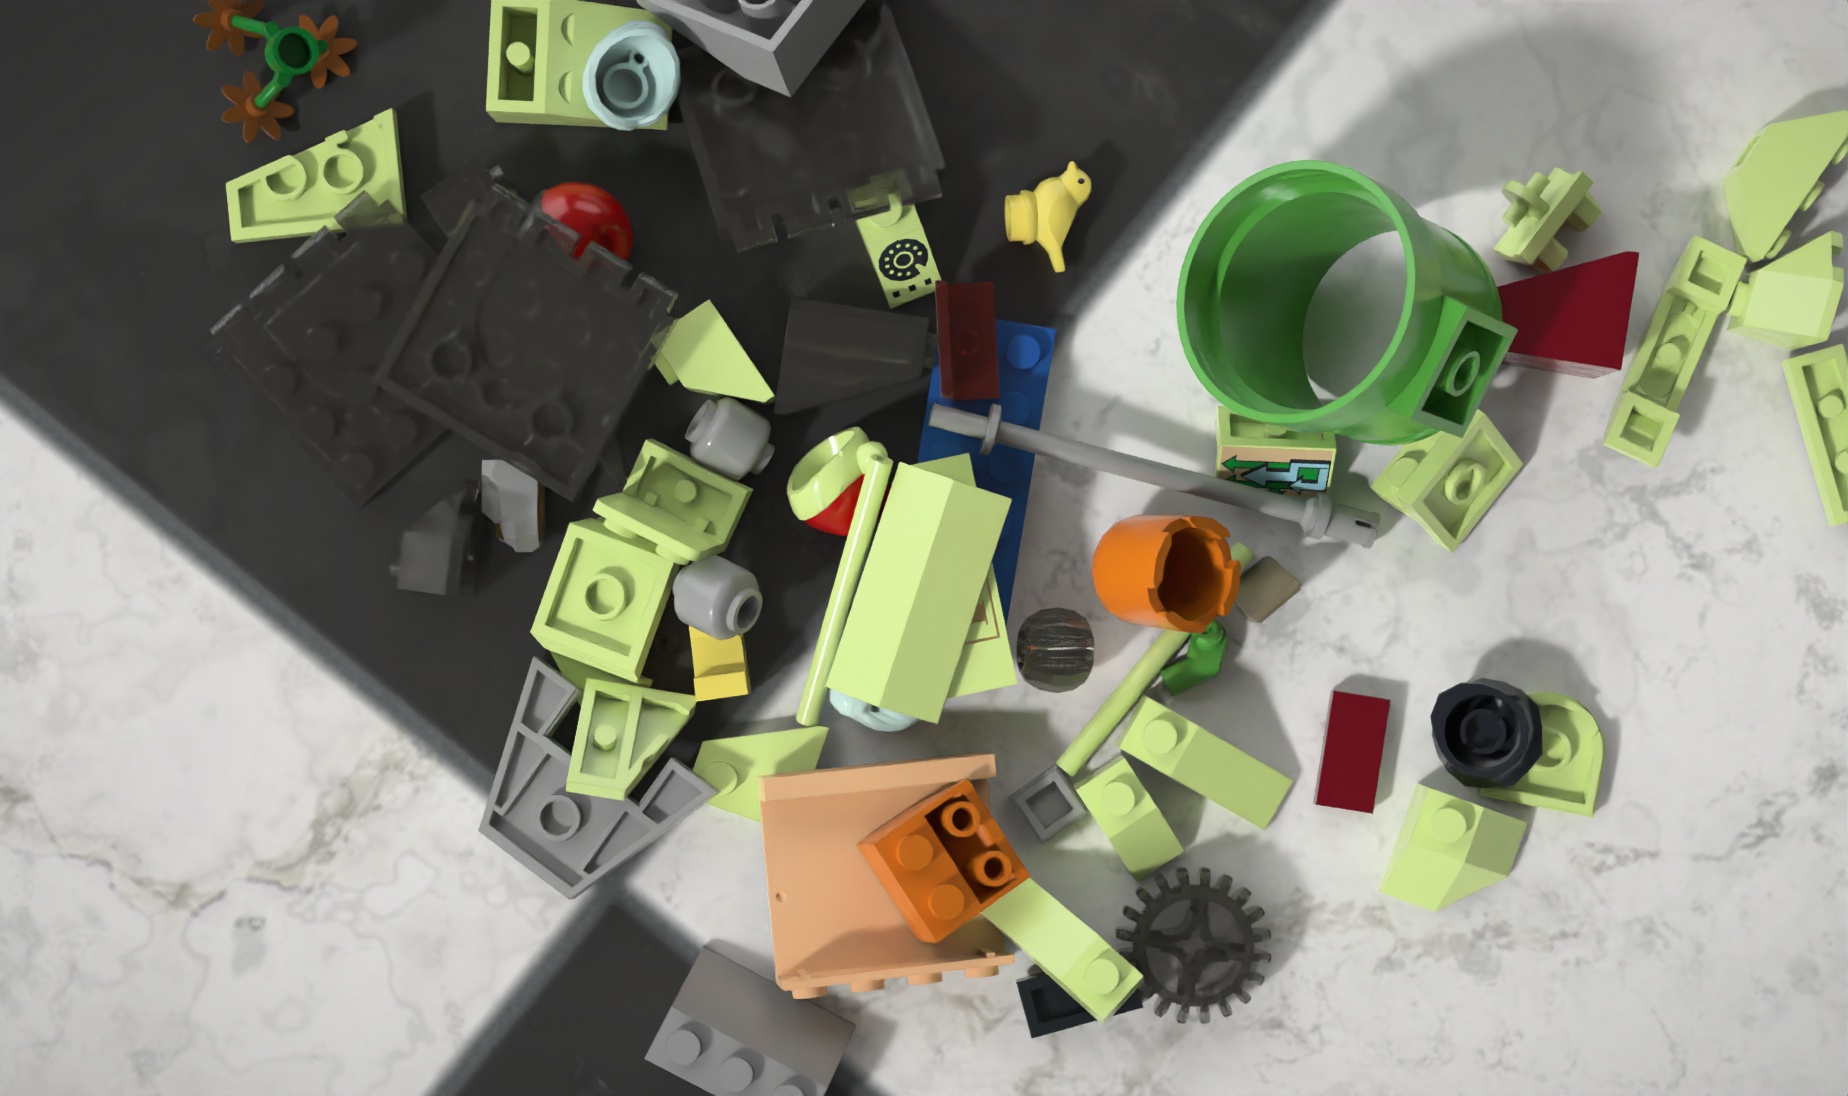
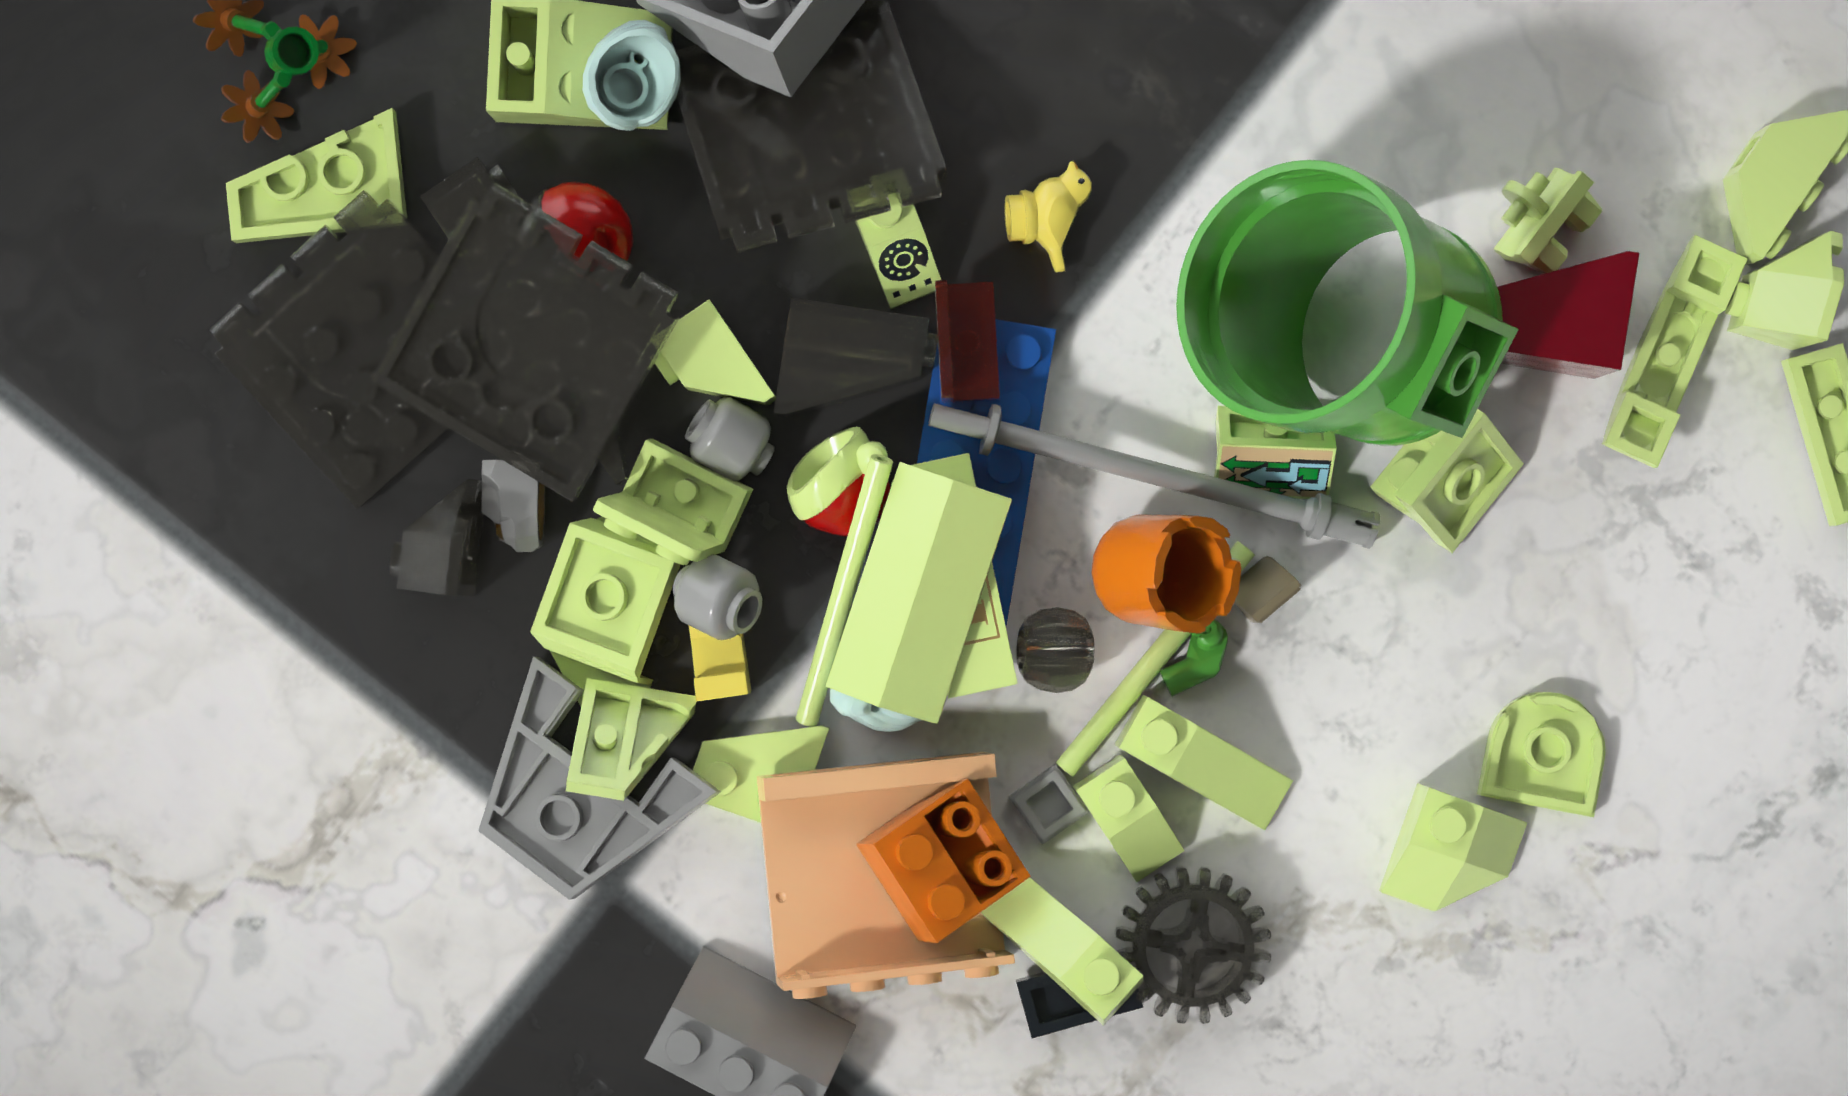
(1351, 751): dark red tile -> none
(1486, 733): black hat -> none

